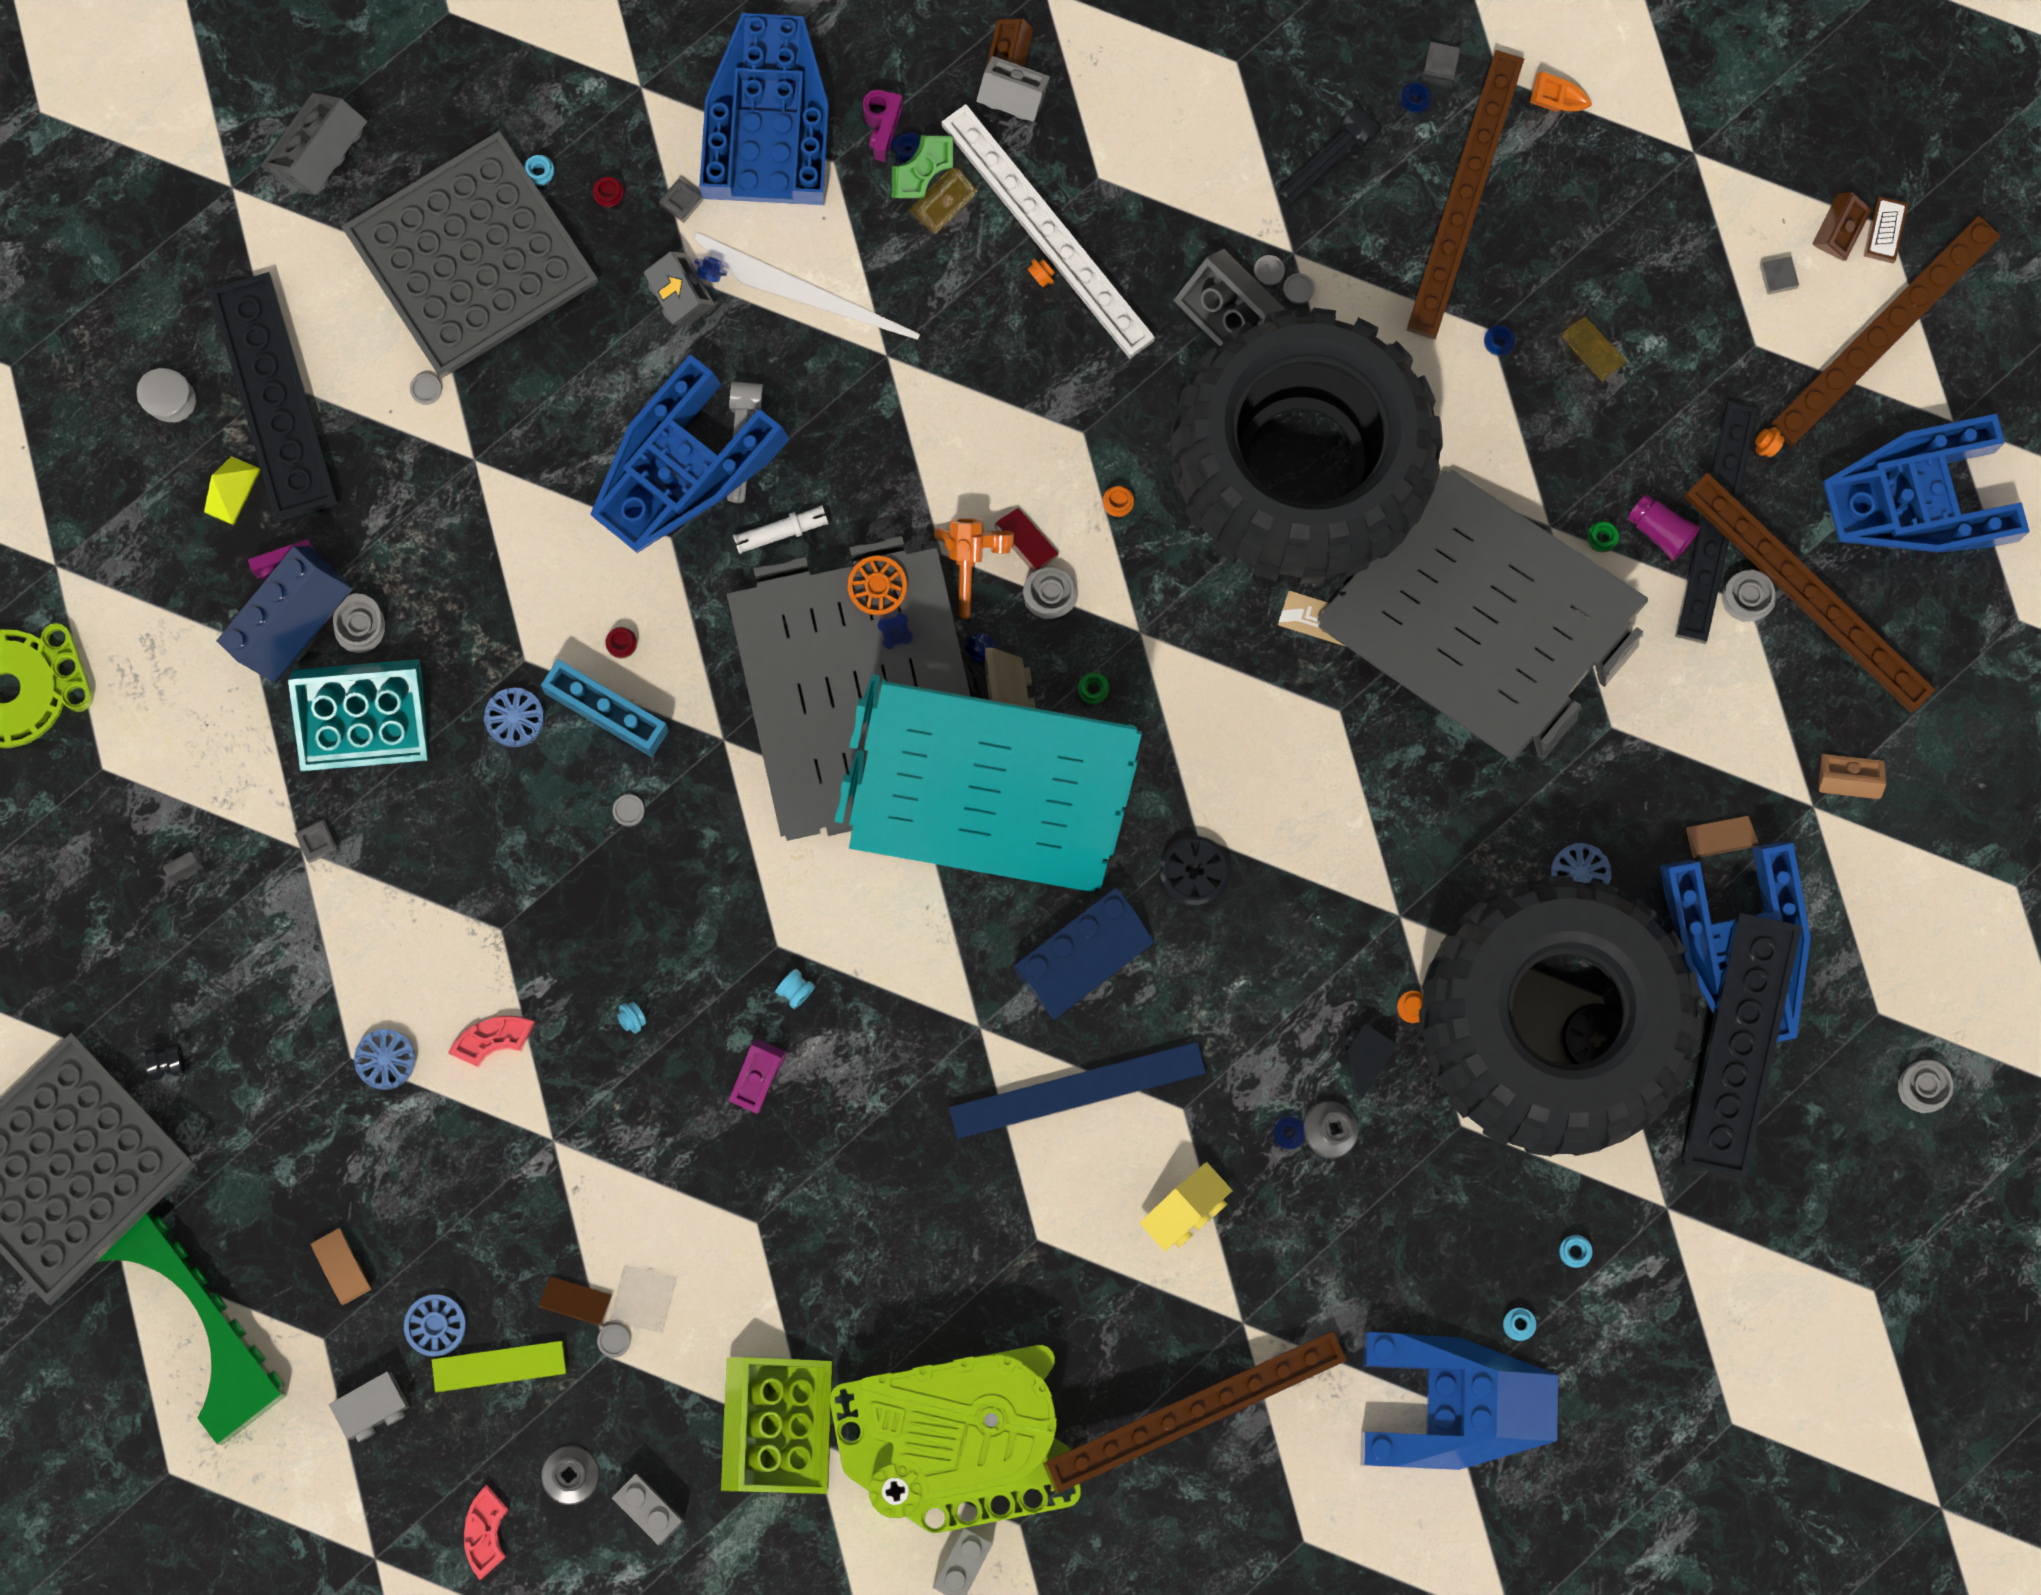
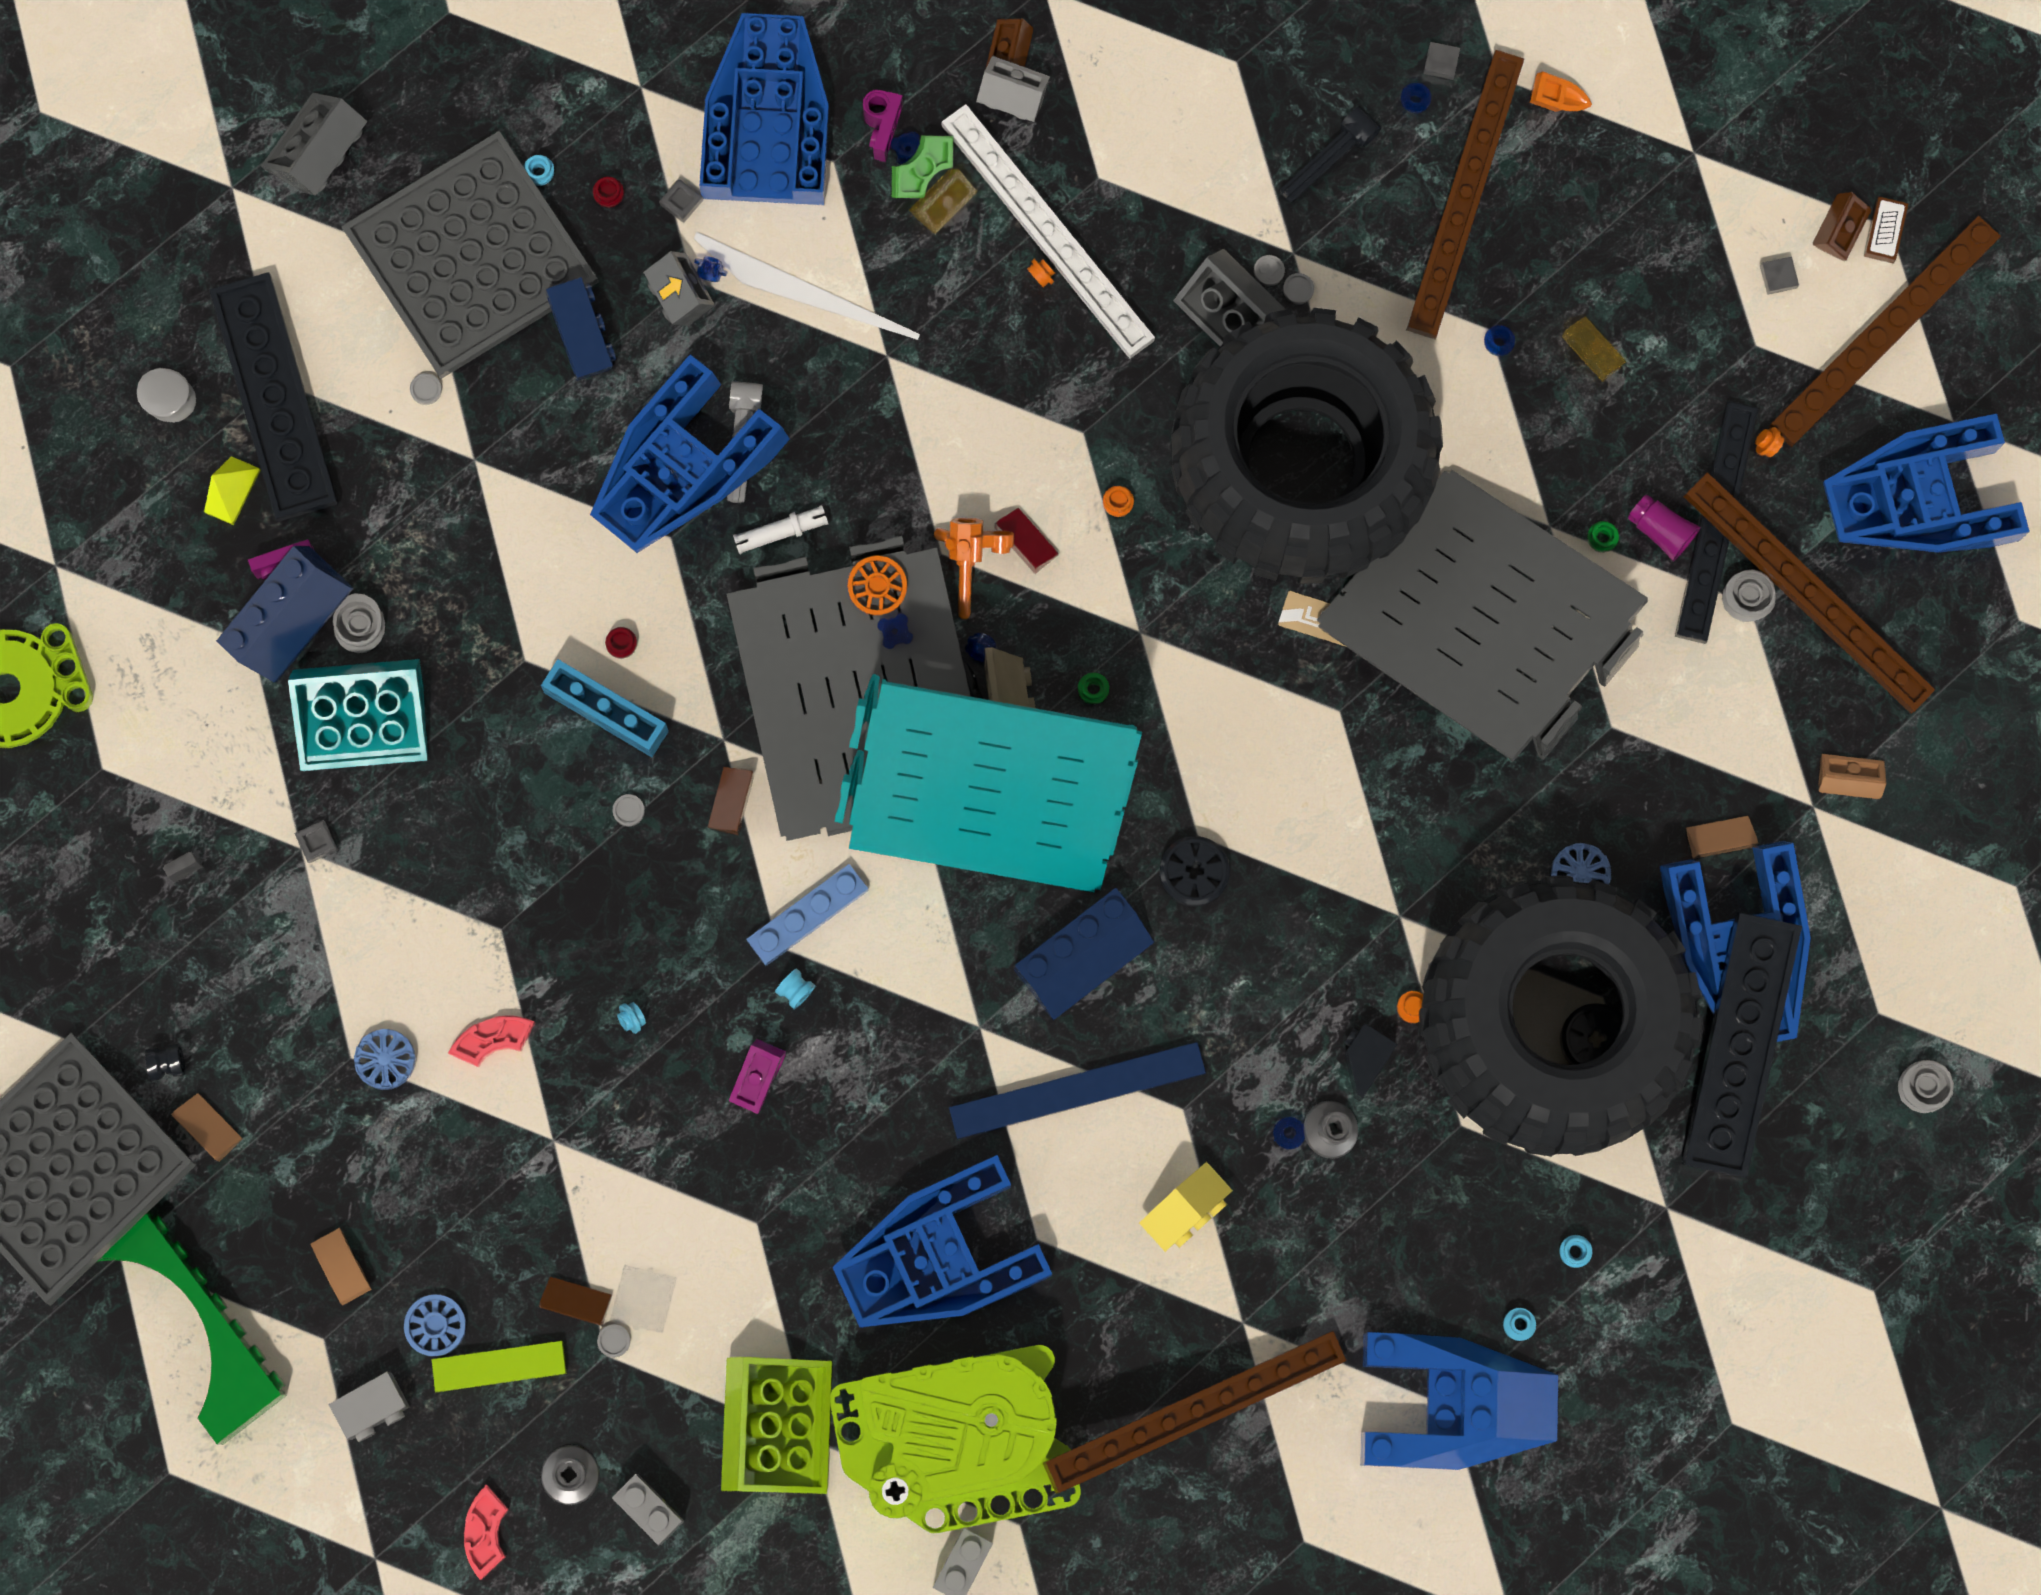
(207, 1127): none -> medium nougat slope
(514, 717): medium blue wheel -> none
(580, 328): none -> dark blue brick
(731, 800): none -> reddish brown slope
(807, 914): none -> medium blue plate
(920, 1264): none -> blue wedge
(1050, 593): light grey piece -> none

